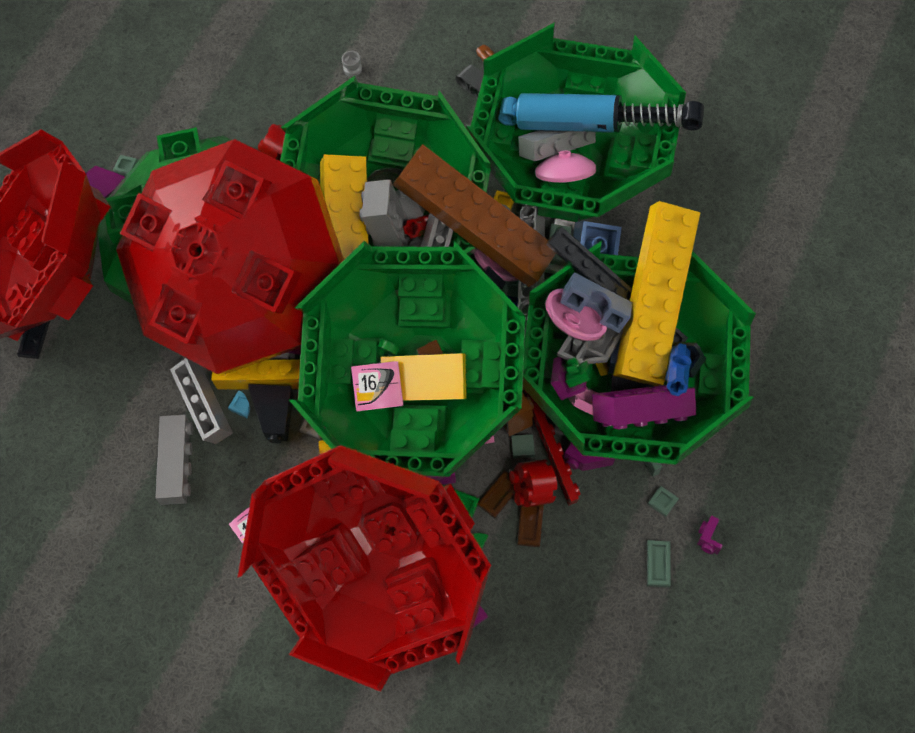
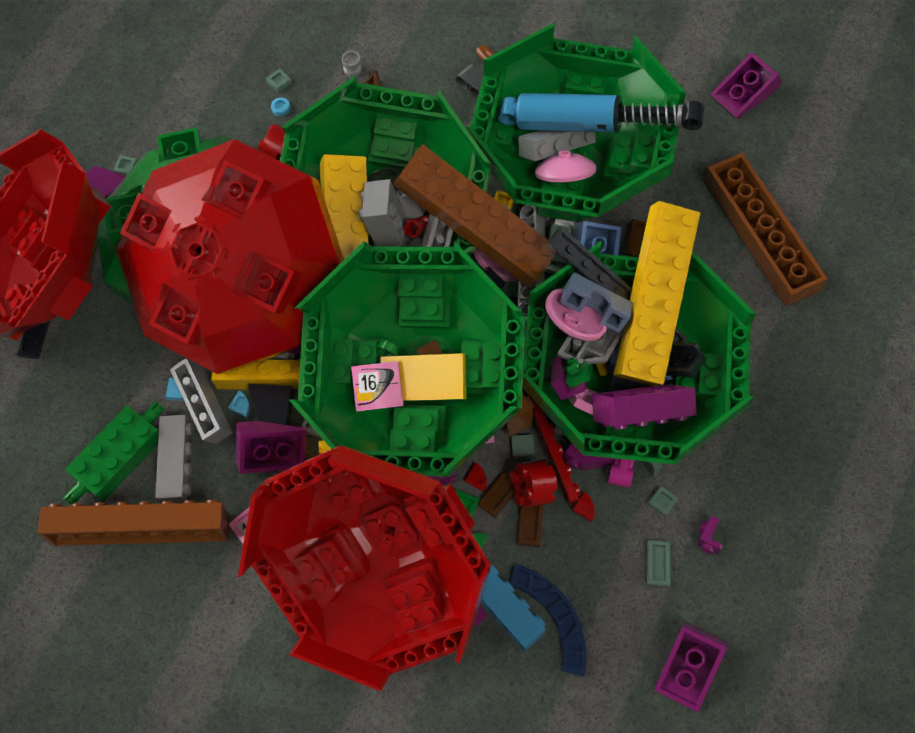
(114, 453): none -> green brick
(134, 523): none -> dark orange brick
(173, 391): none -> medium azure tile
(269, 446): none -> magenta slope
(279, 80): none -> sand green tile
(280, 107): none -> medium azure tile
(374, 79): none -> reddish brown slope
(477, 478): none -> red tile
(511, 611): none -> dark azure brick
(561, 612): none -> dark blue tile
(585, 507): none -> red tile
(621, 473): none -> dark pink piece
(635, 238): none -> reddish brown tile
(678, 369): blue piece -> none
(691, 666): none -> magenta slope
(747, 86): none -> magenta slope
(765, 229): none -> dark orange brick

